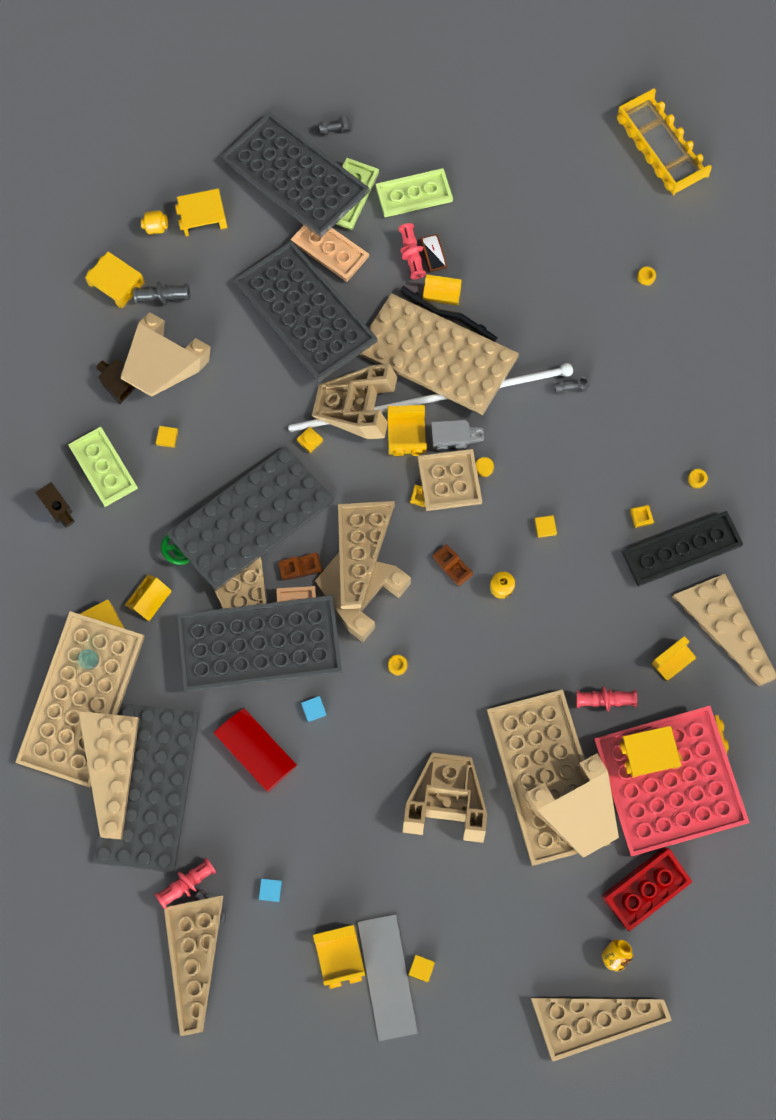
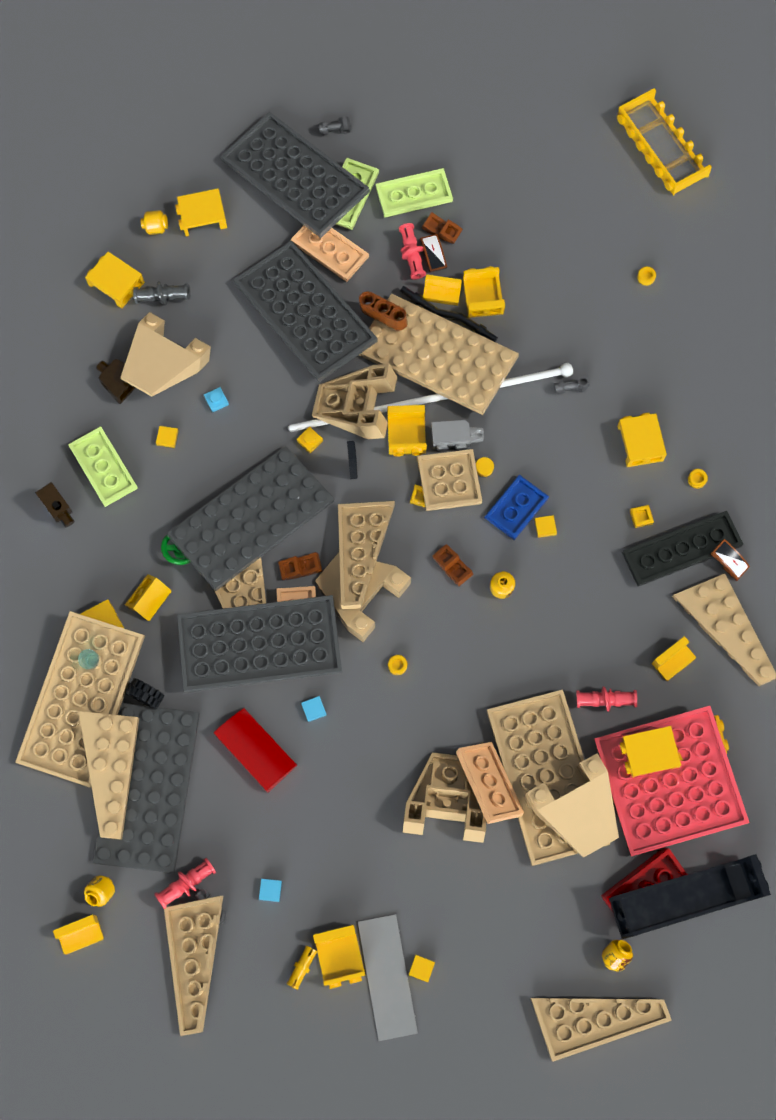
(79, 934): none -> yellow panel
(99, 891): none -> yellow head
(145, 693): none -> black tyre
(216, 399): none -> medium azure plate
(301, 967): none -> yellow pin
(352, 459): none -> black tile
(378, 304): none -> dark orange beam
(446, 231): none -> dark orange slope
(483, 292): none -> yellow panel
(489, 782): none -> light nougat plate
(516, 507): none -> blue tile
(642, 439): none -> yellow panel
(689, 896): none -> black panel
(731, 559): none -> slope

